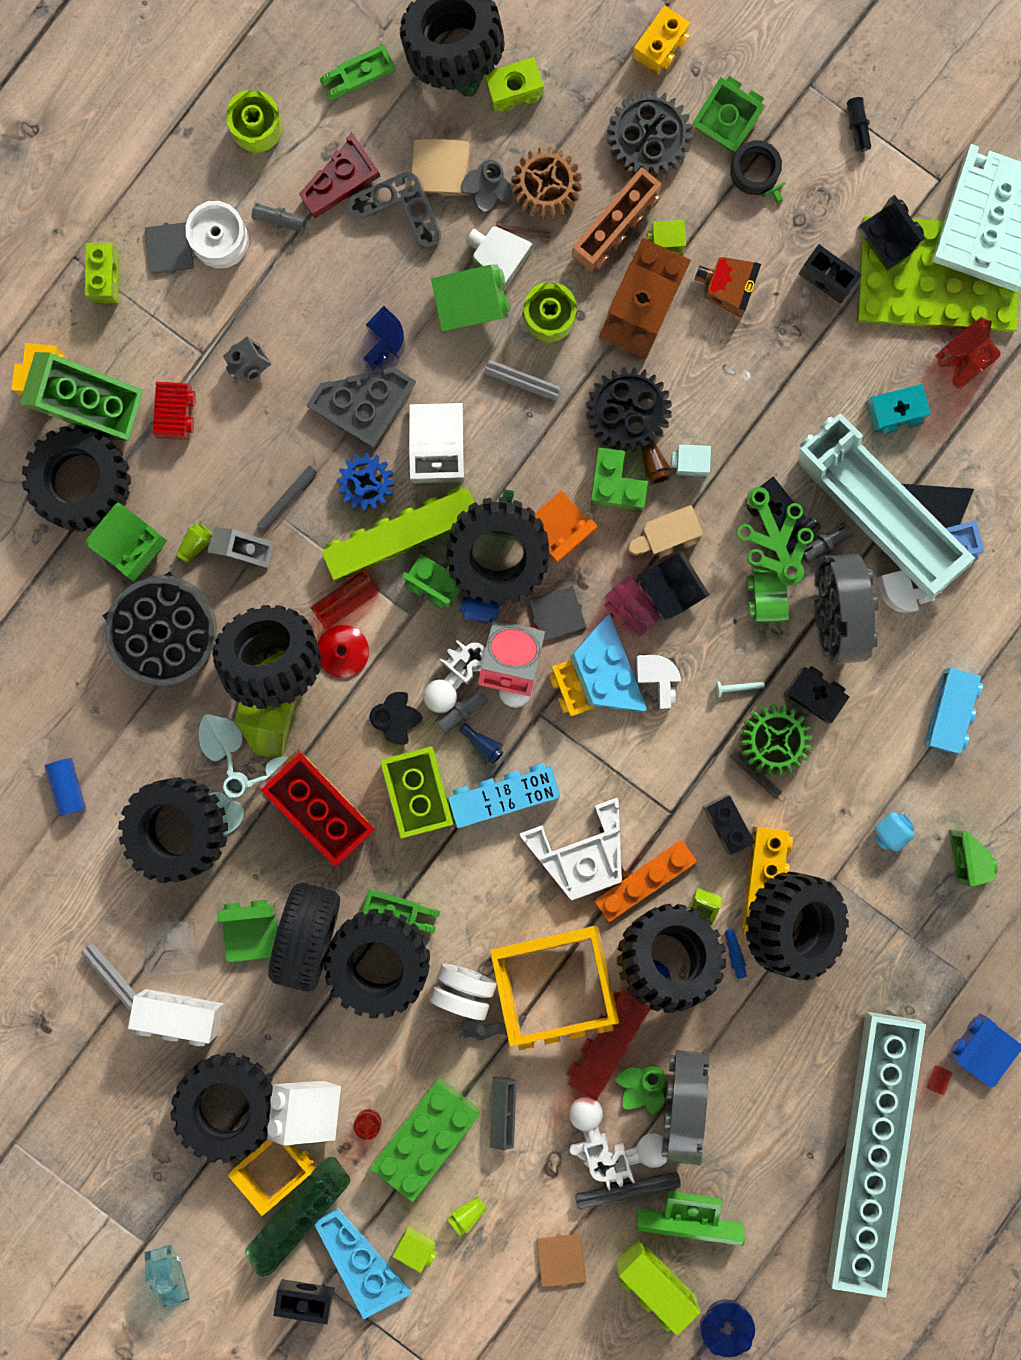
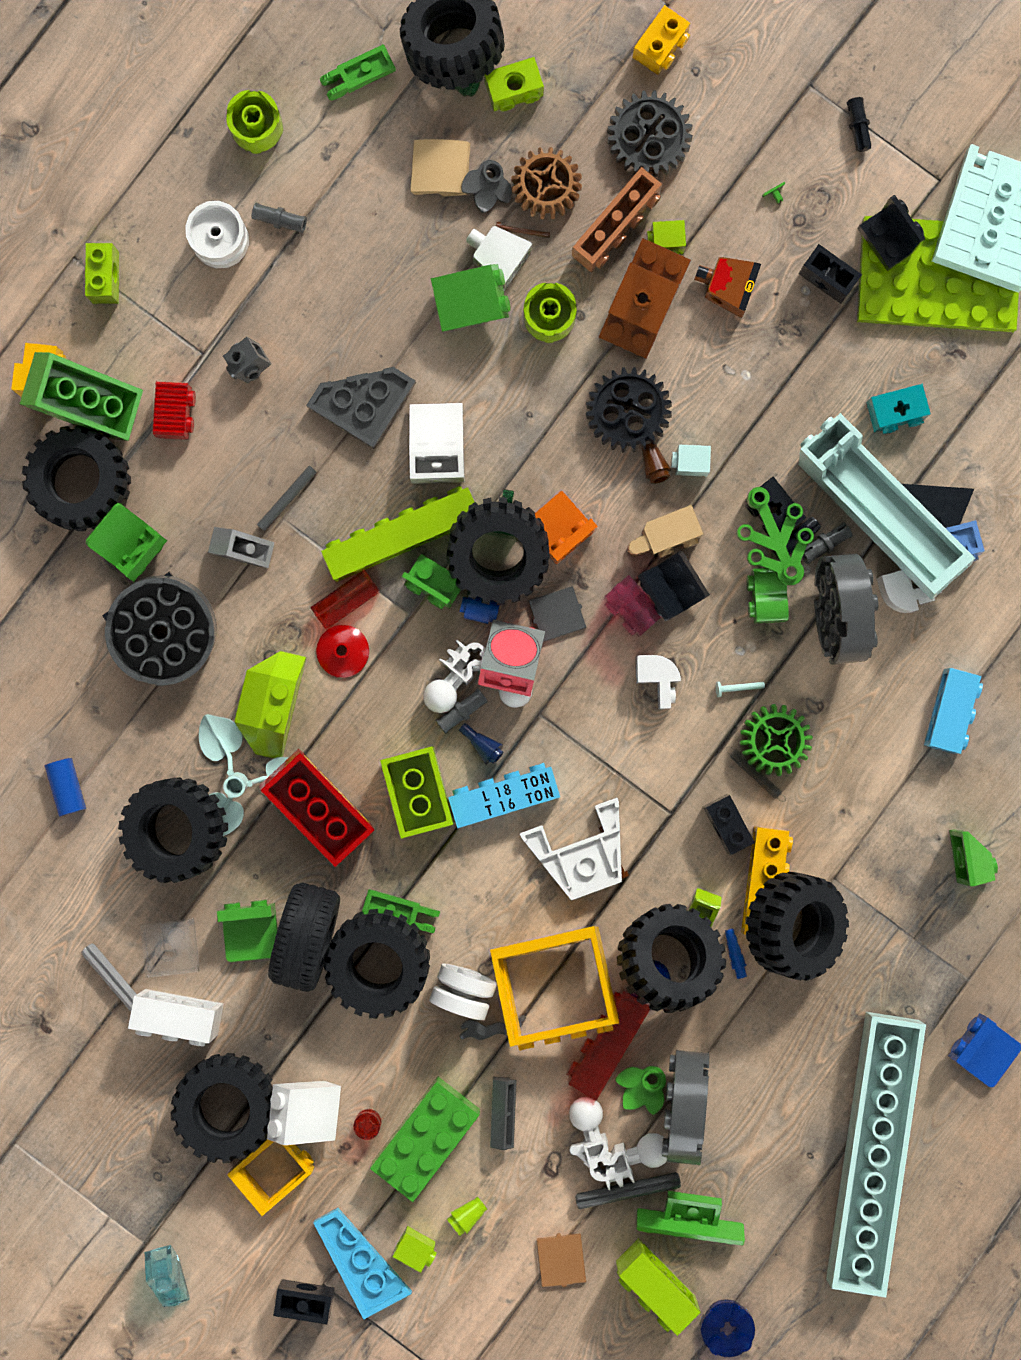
(168, 248): dark grey piece -> none
(194, 542): lime cone -> none
(275, 681): black tyre -> none
(297, 1216): clear green beam -> none
(342, 177): dark red wing -> none
(370, 471): blue gear -> none
(391, 338): clear blue brick -> none
(399, 718): black plate -> none
(408, 200): dark grey beam -> none
(522, 380): light grey axle -> none
(573, 696): yellow bracket -> none
(606, 670): medium azure wing -> none
(611, 489): bright green brick -> none
(645, 880): orange plate -> none
(729, 113): bright green plate -> none
(756, 147): black tyre -> none
(824, 708): black brick -> none
(894, 831): medium azure head -> none
(939, 1080): clear red hinge -> none
(969, 352): clear red piece -> none

